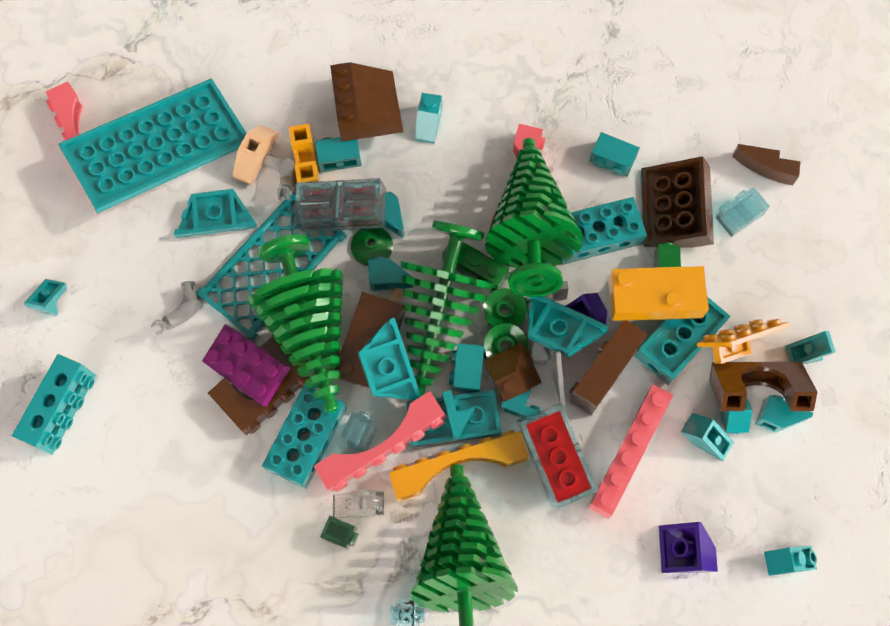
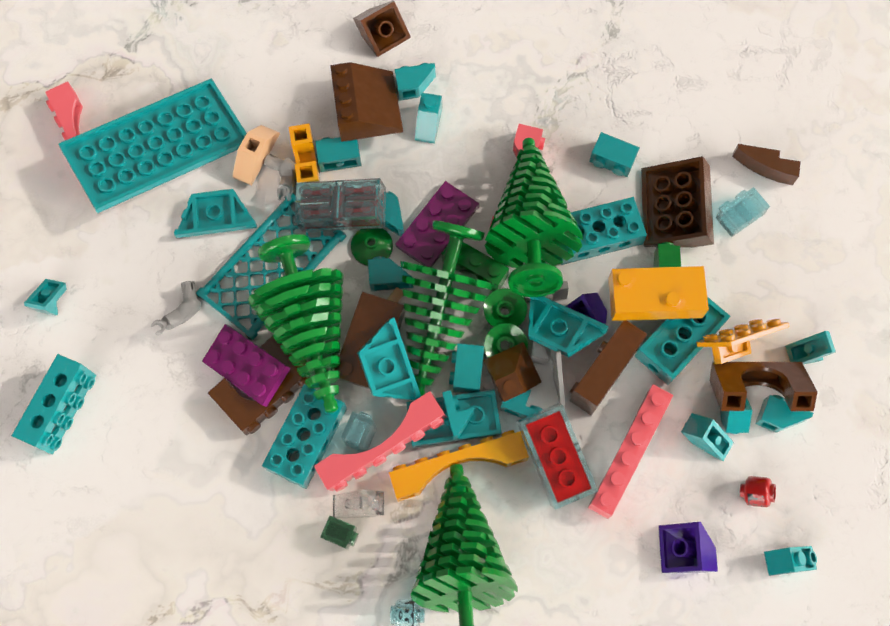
(382, 27): none -> reddish brown slope
(414, 80): none -> teal slope
(420, 238): none -> magenta plate
(758, 491): none -> red head

